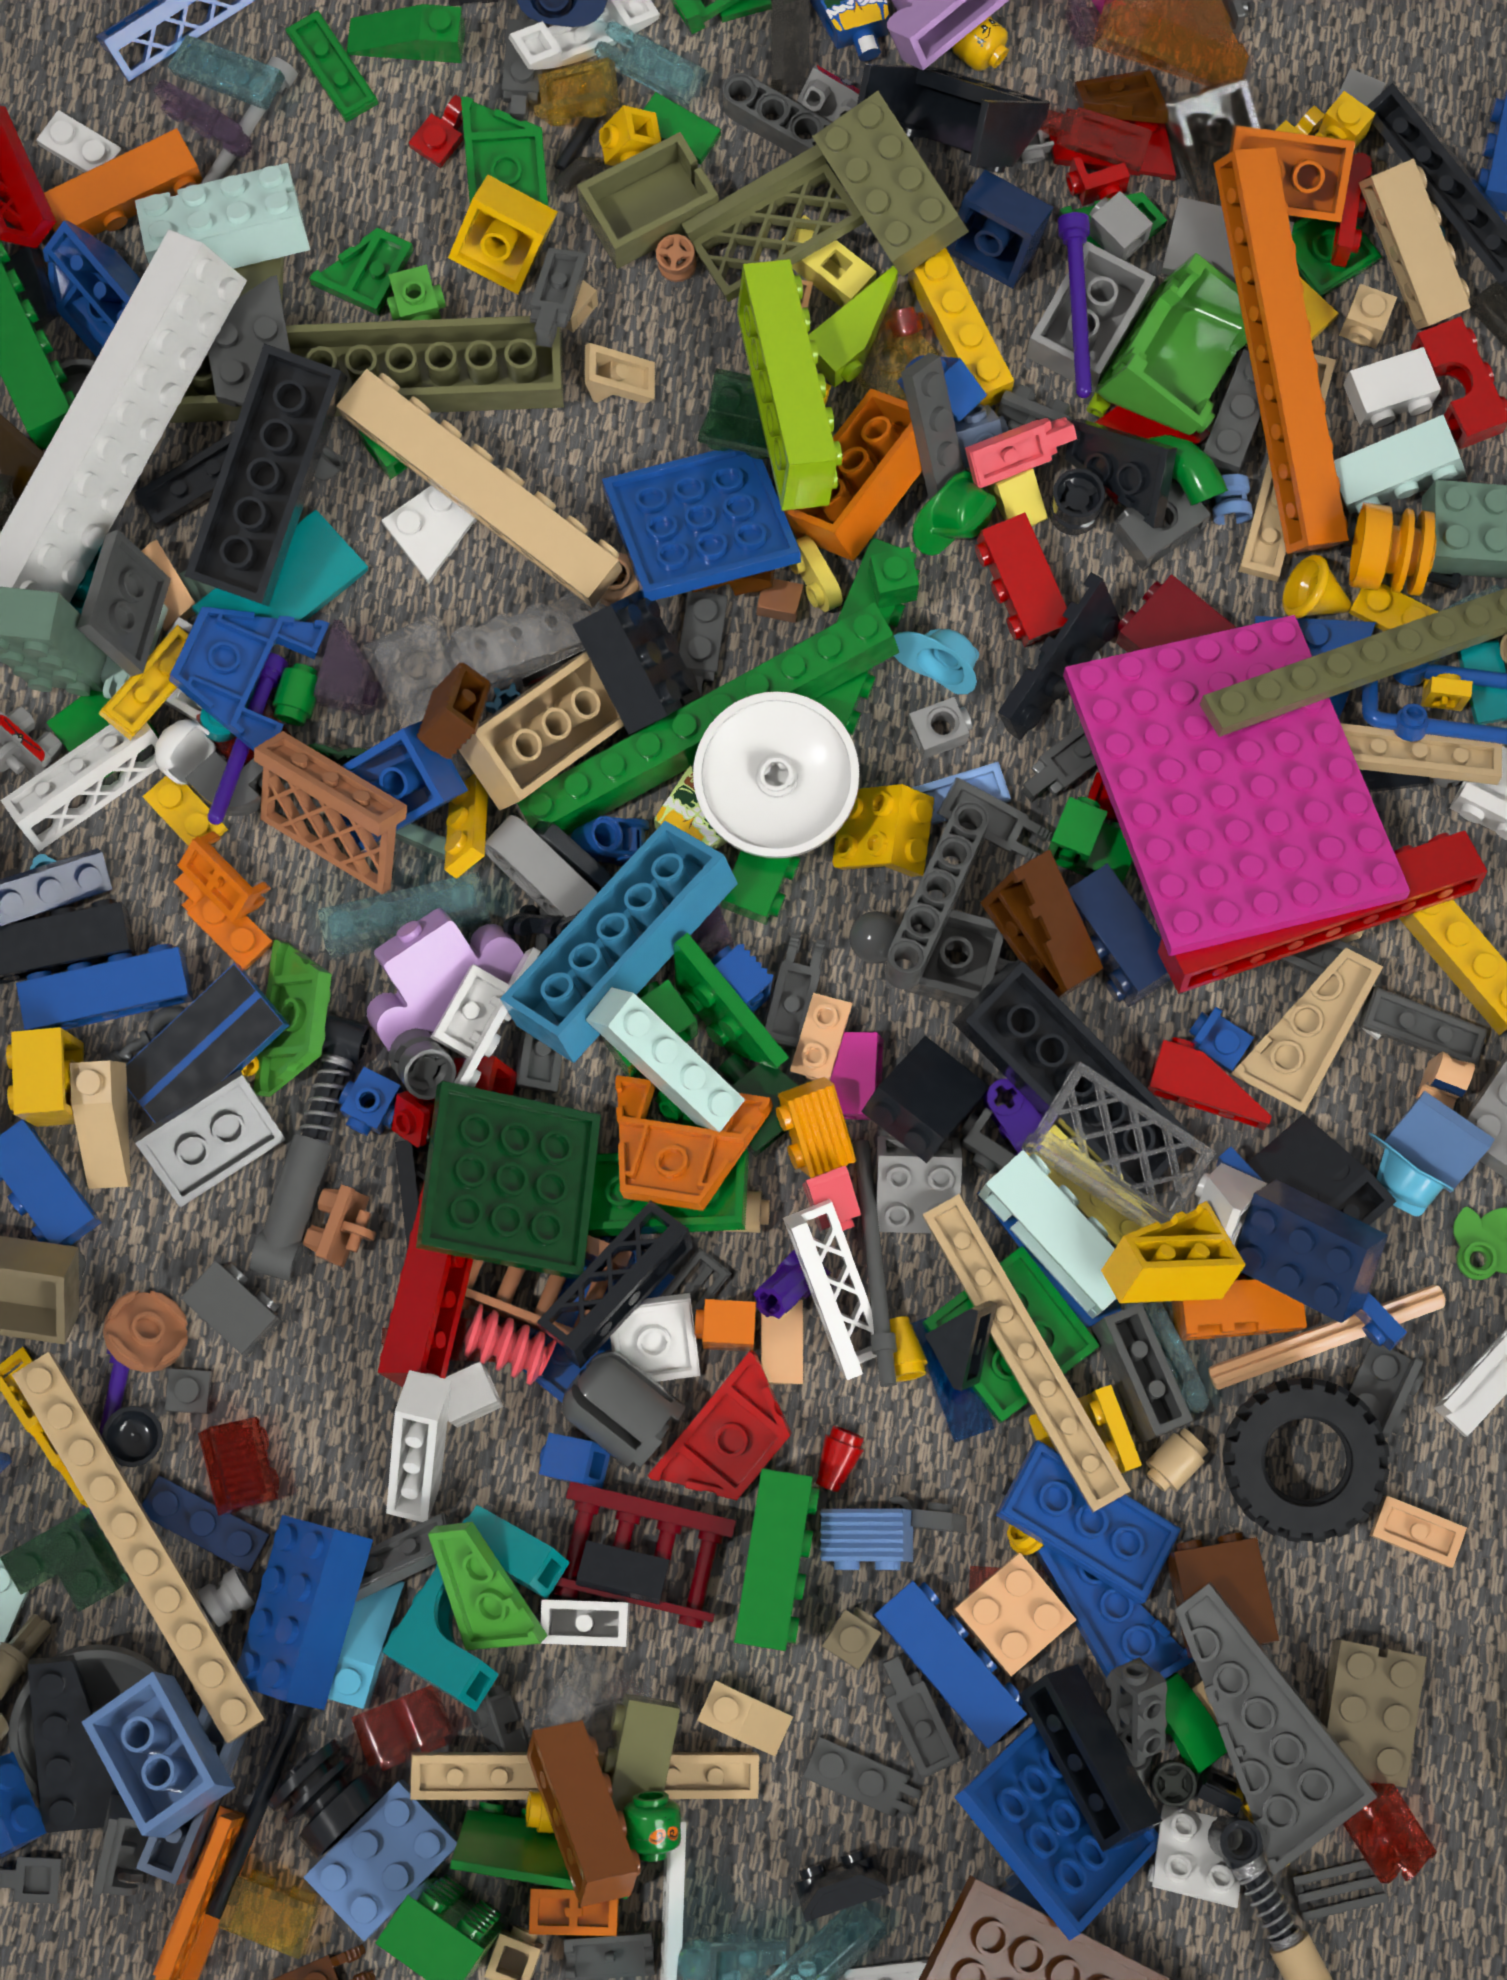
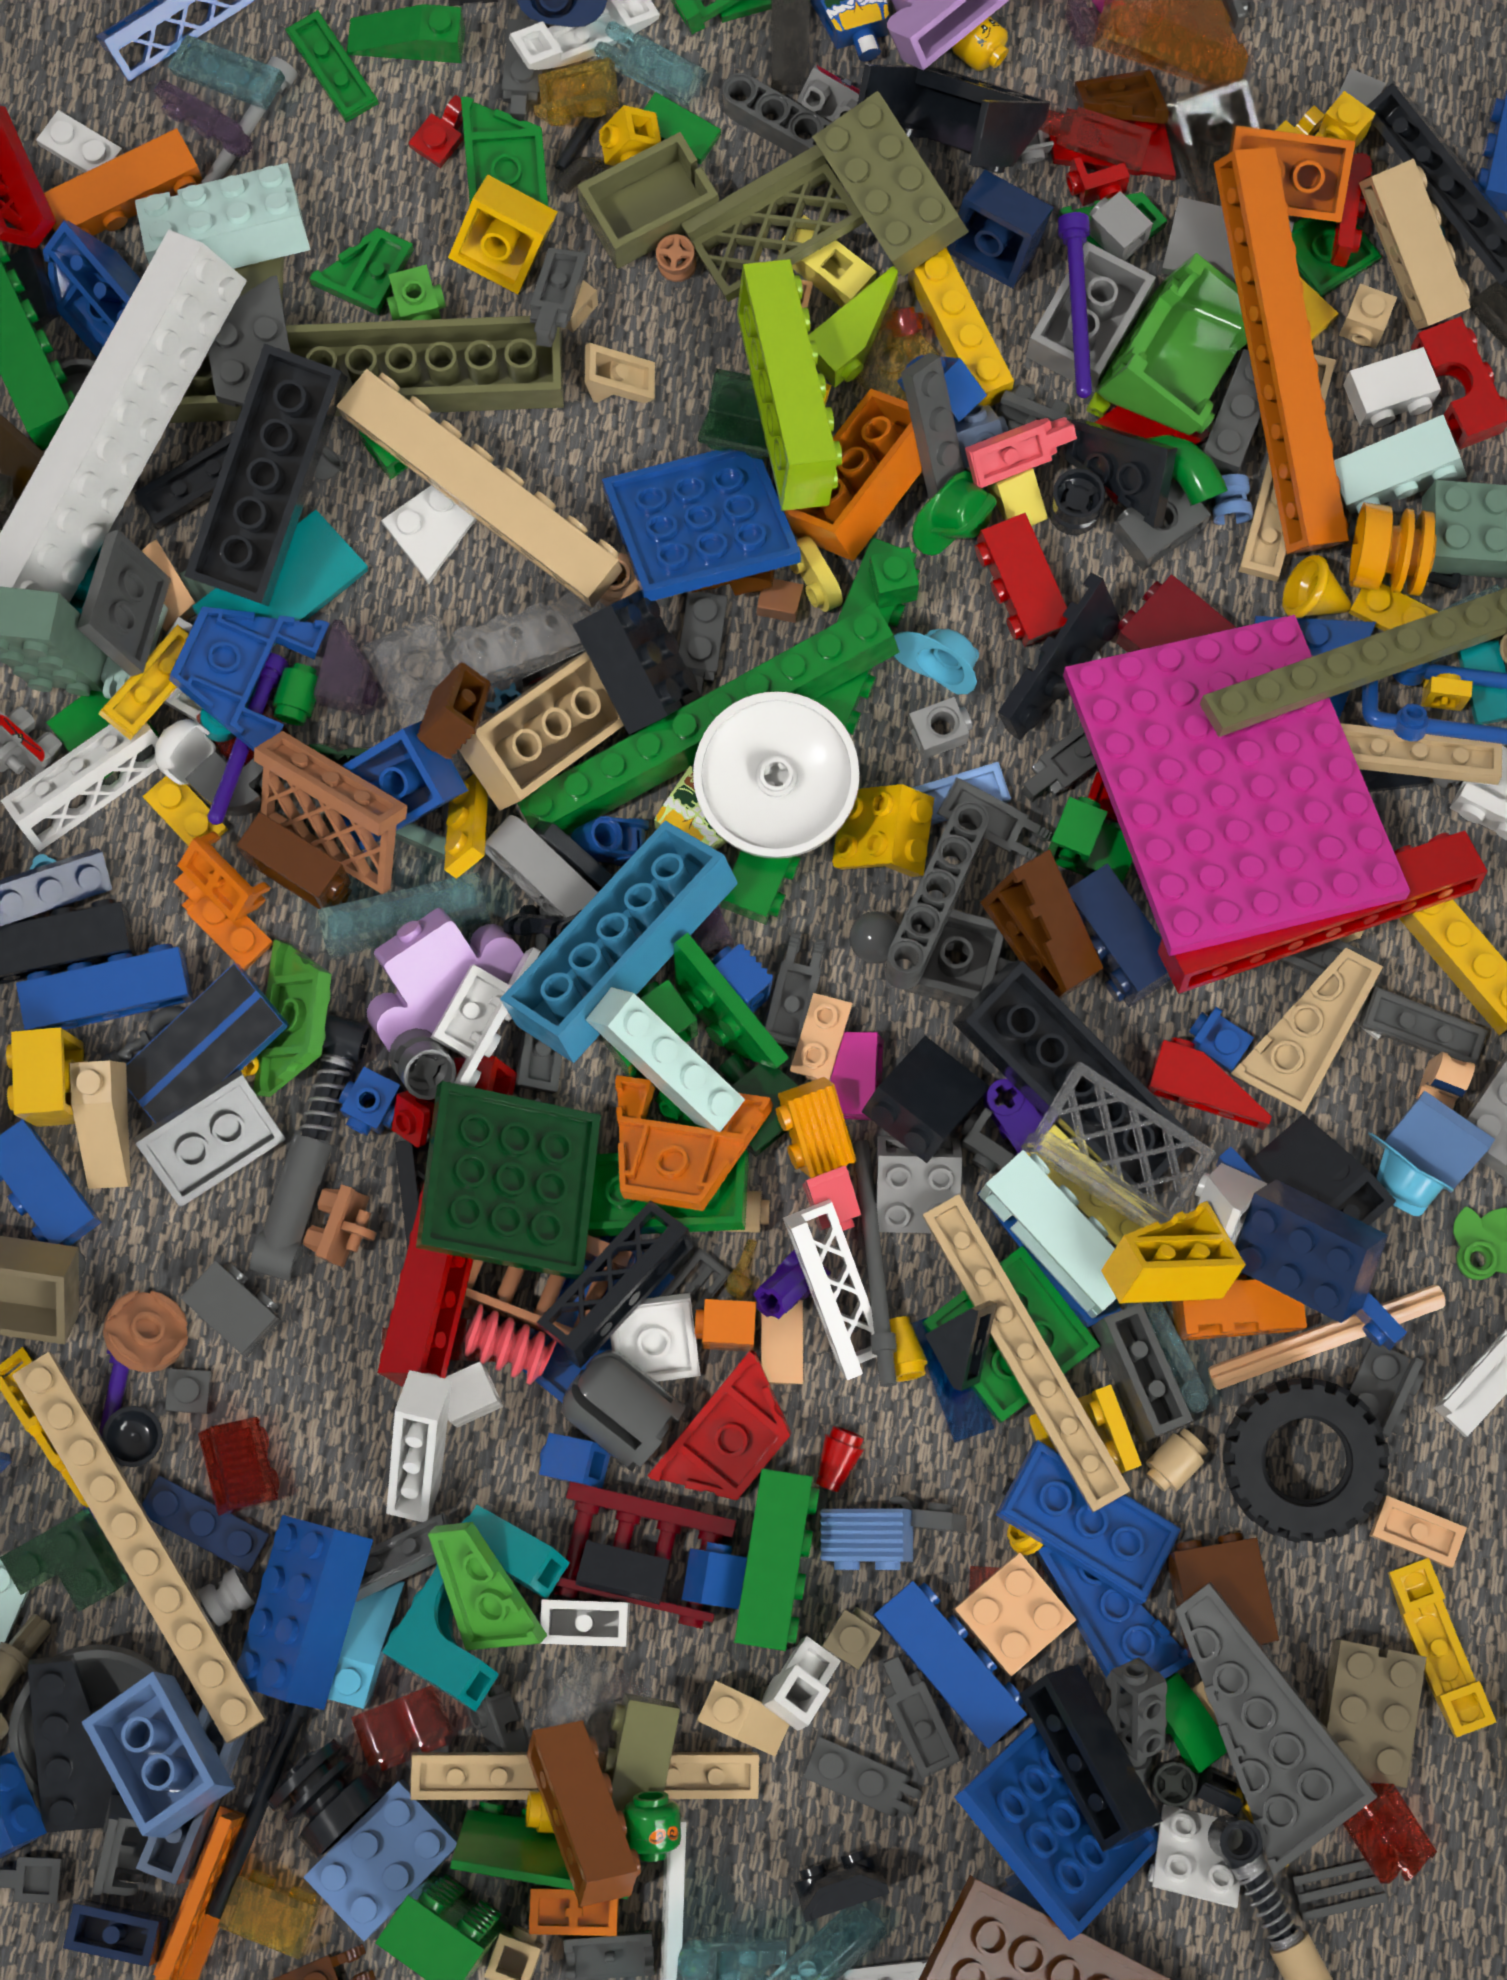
(115, 1932): none -> dark blue brick
(294, 863): none -> reddish brown window
(714, 1576): none -> blue brick
(737, 1282): none -> clear yellow hand
(801, 1684): none -> white brick
(1434, 1637): none -> yellow slope

